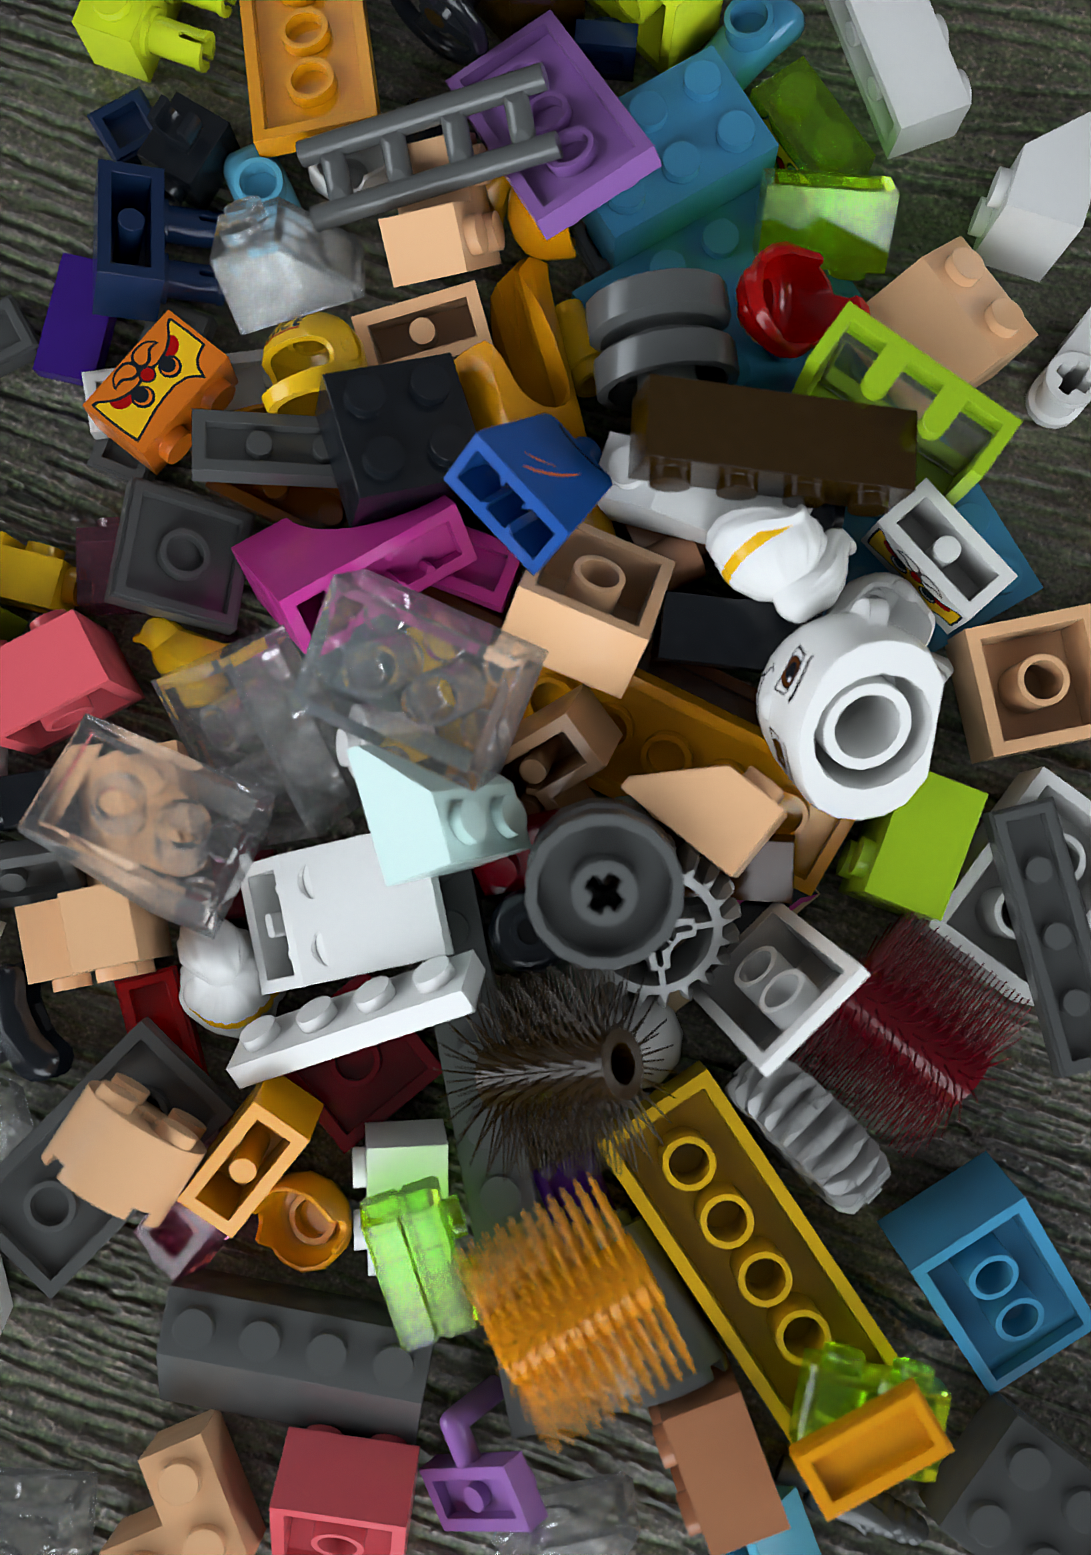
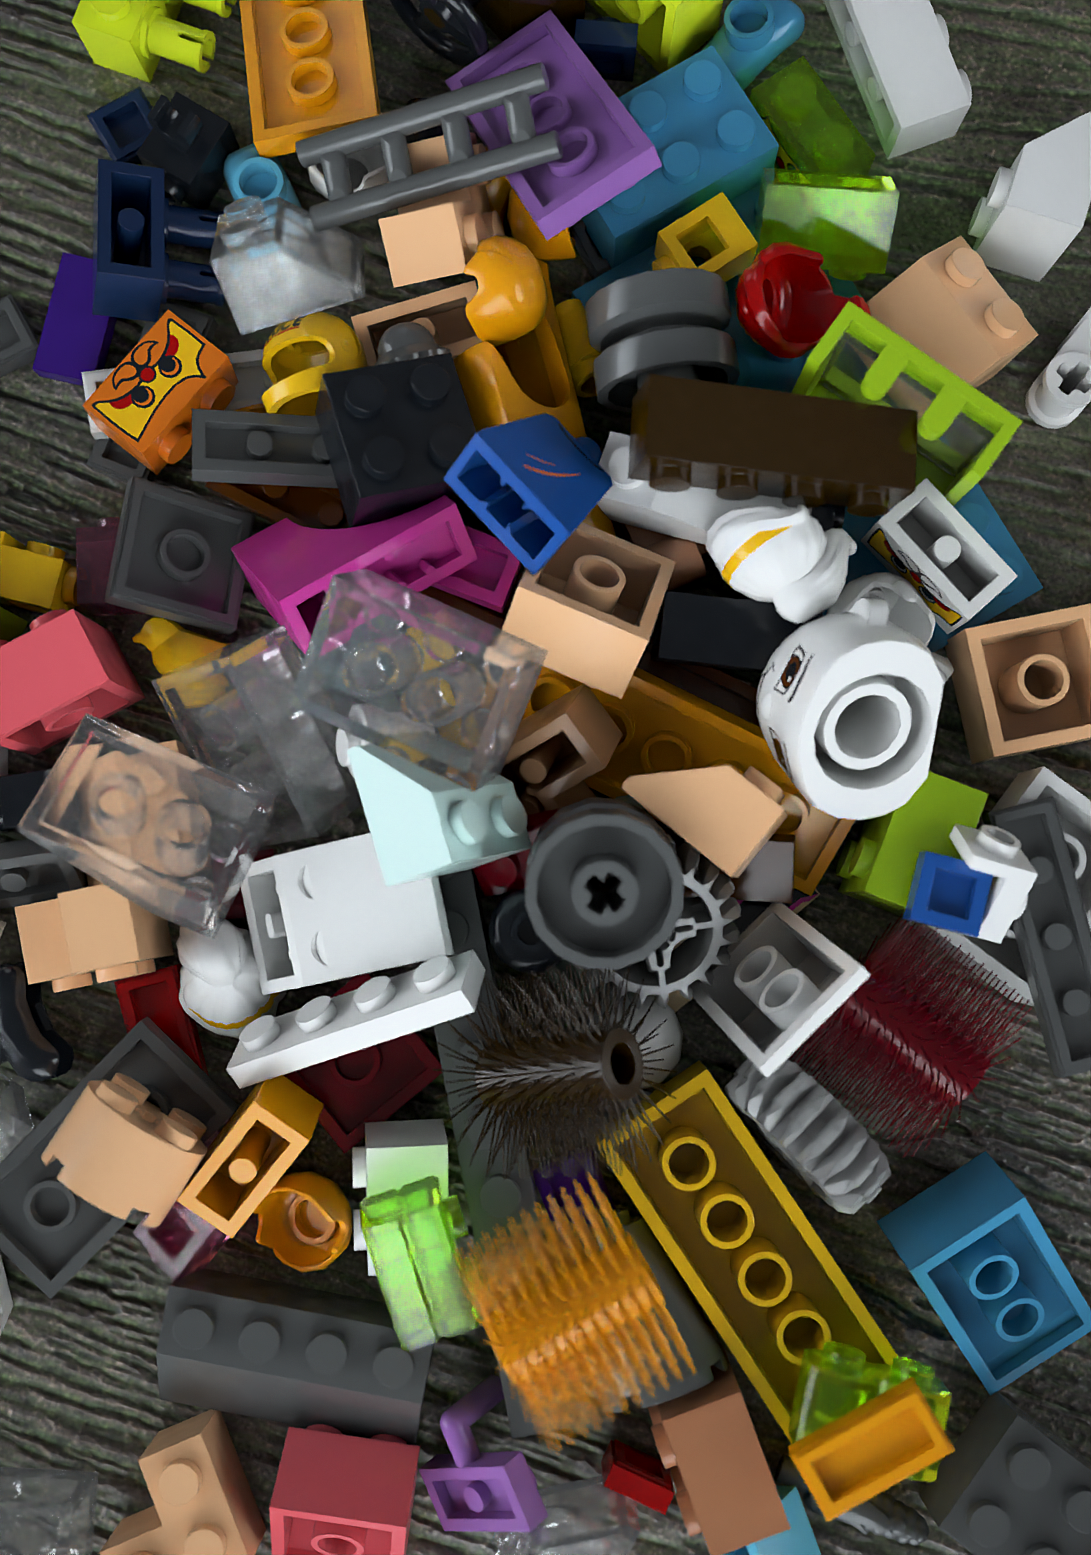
(407, 342): none -> dark grey piece
(509, 292): none -> light orange hair
(637, 1476): none -> red tile
(707, 232): none -> yellow brick
(948, 894): none -> blue plate
(1000, 855): none -> white bracket

